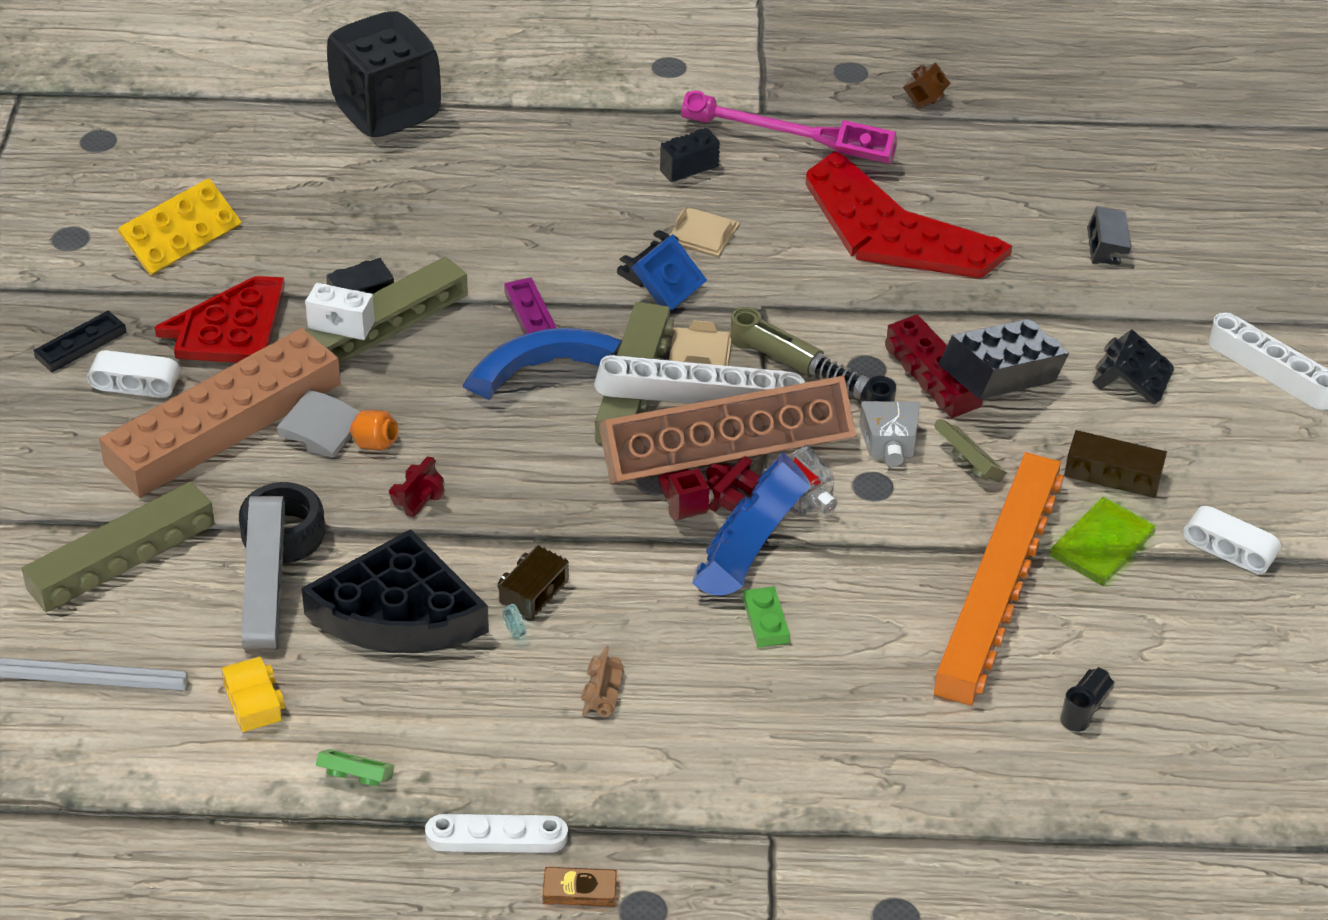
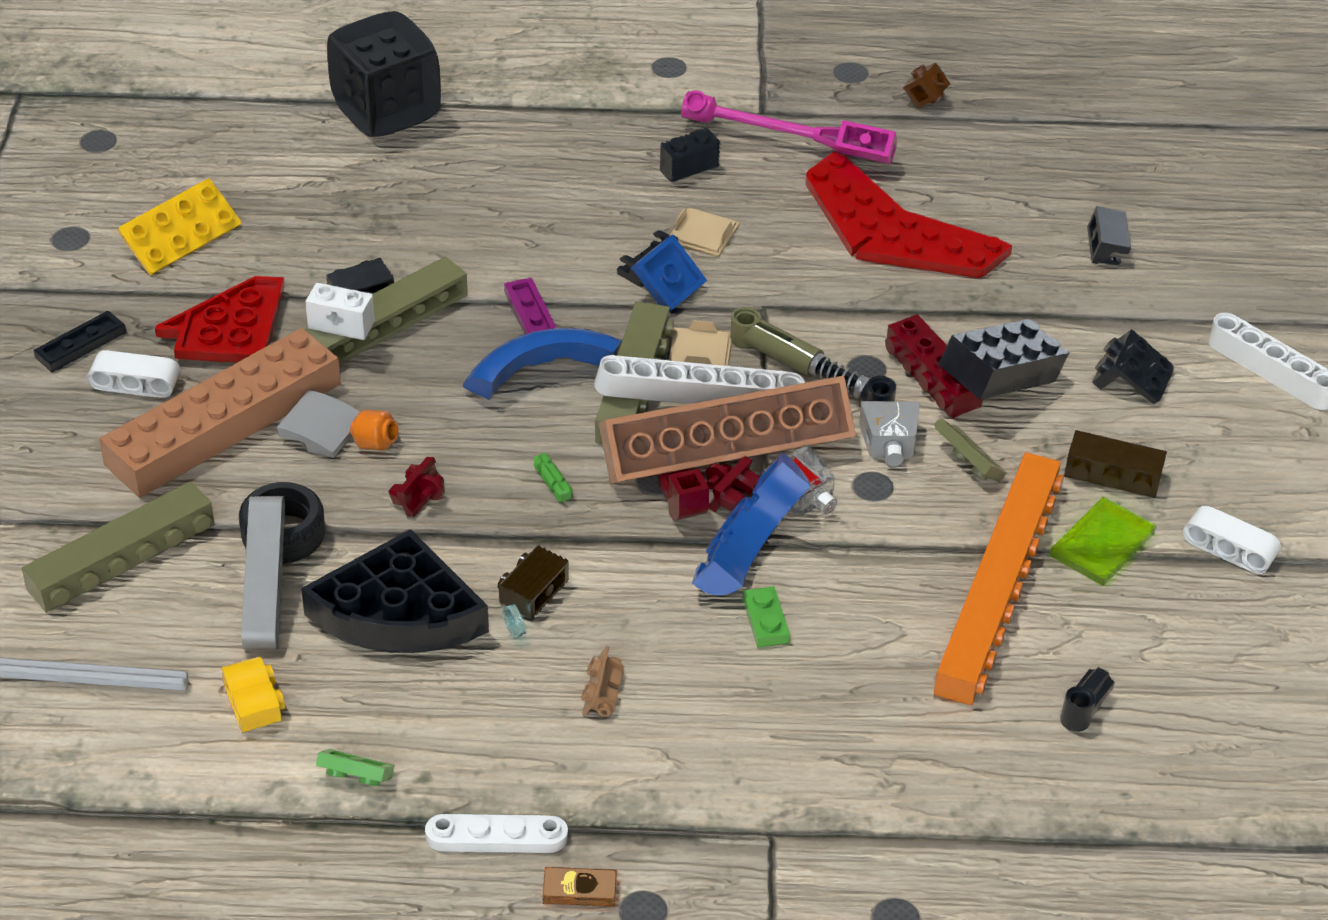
(553, 477): none -> bright green axle

